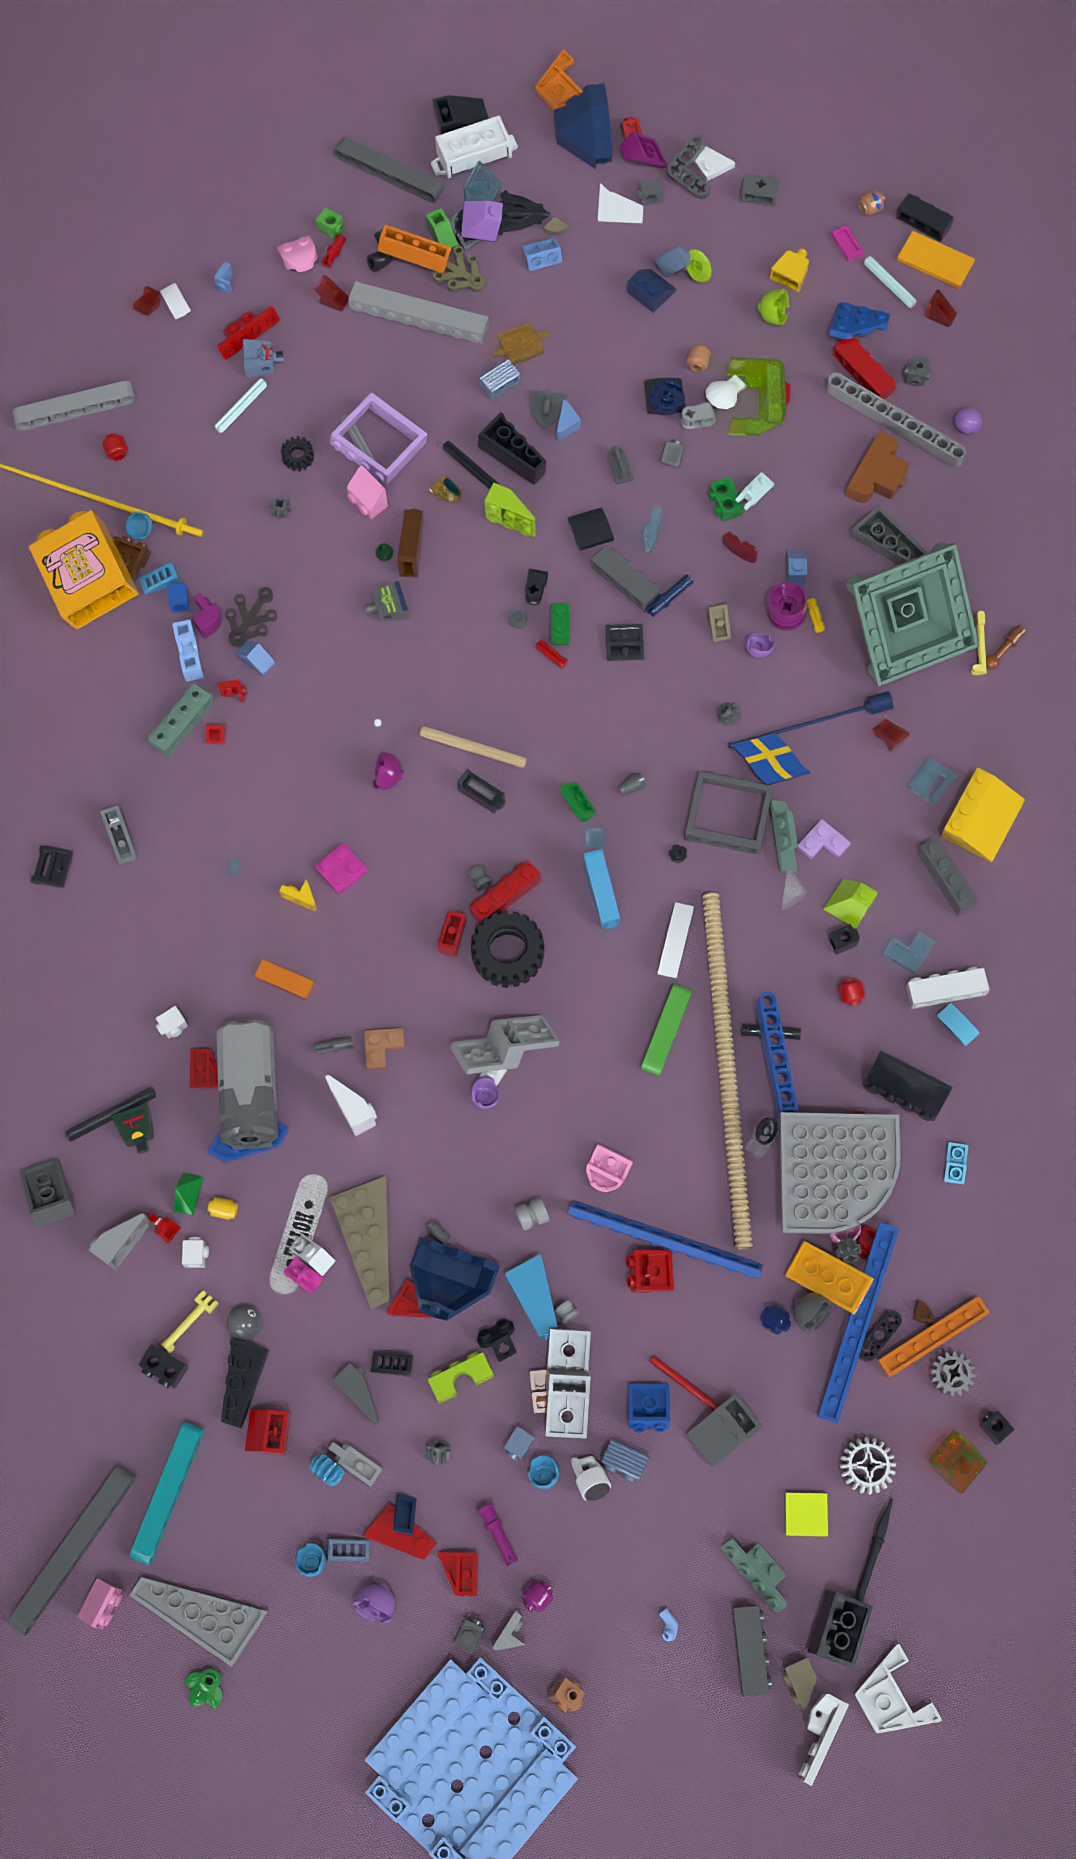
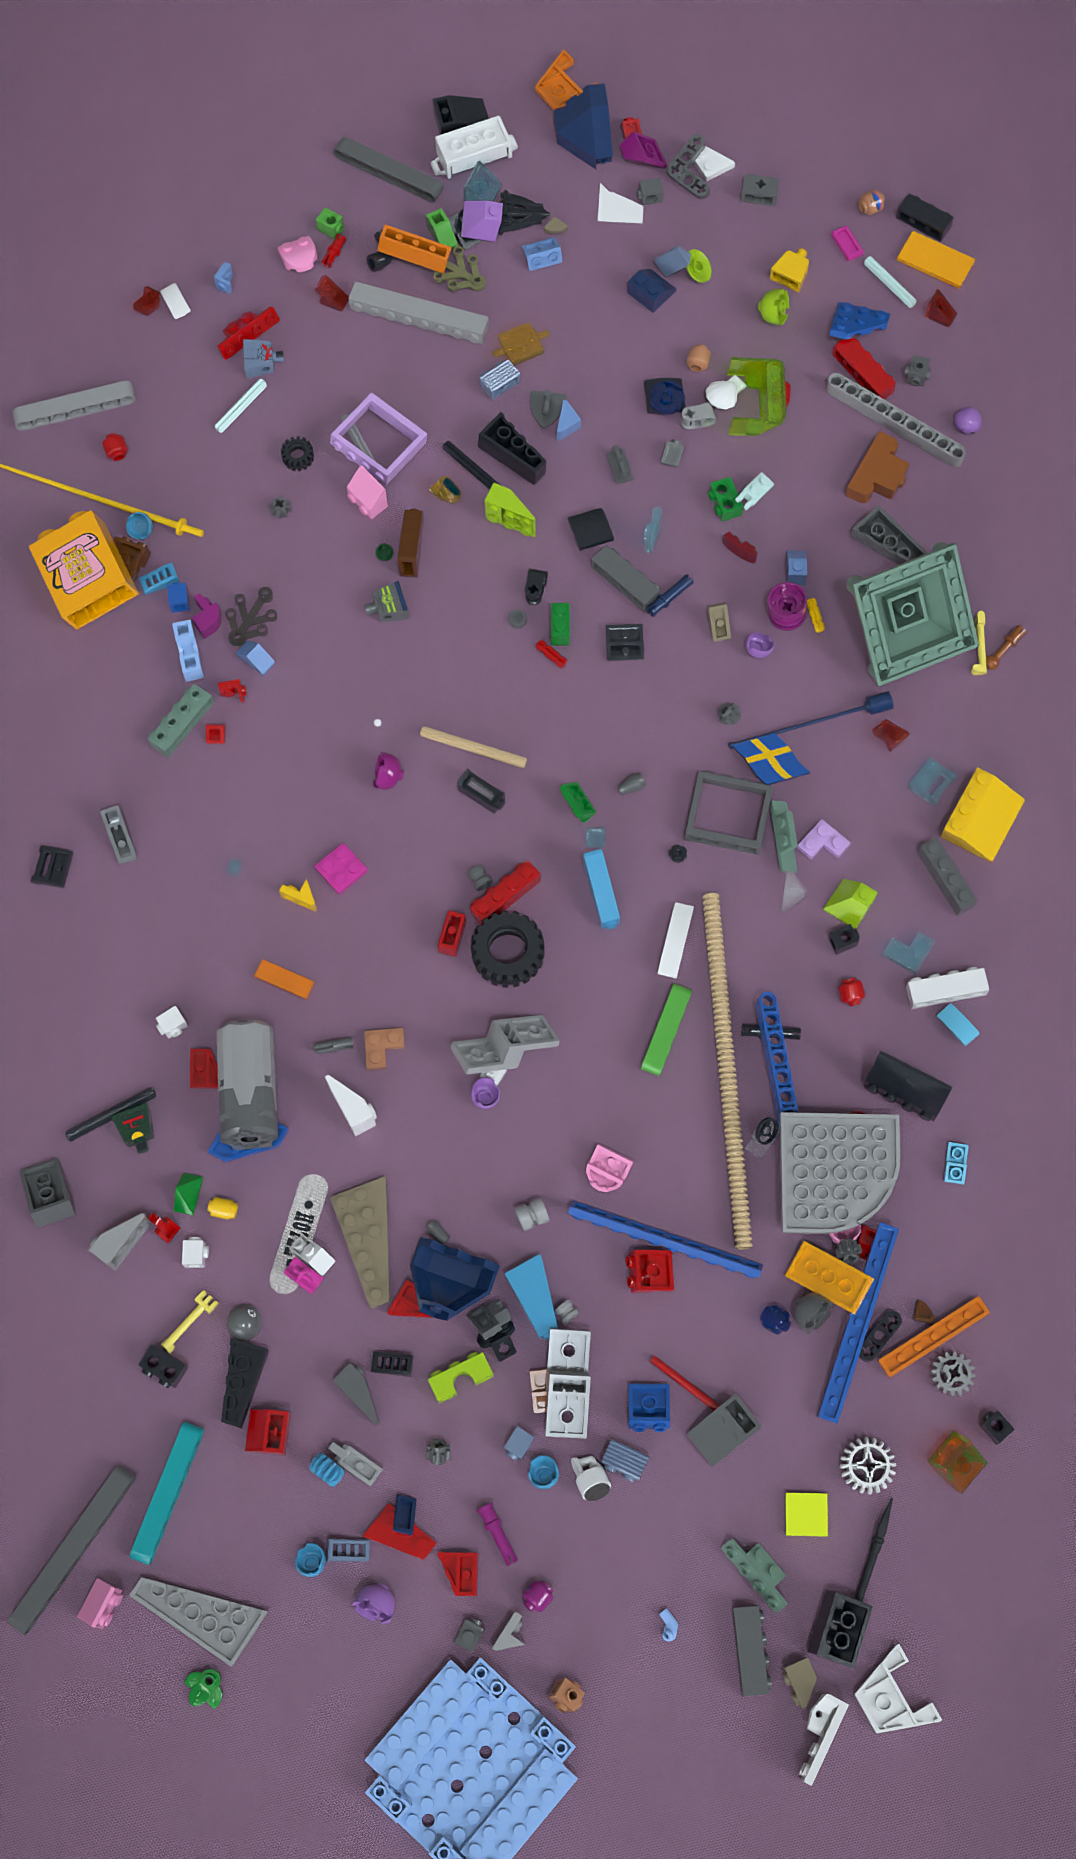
(489, 1320): none -> dark grey plate

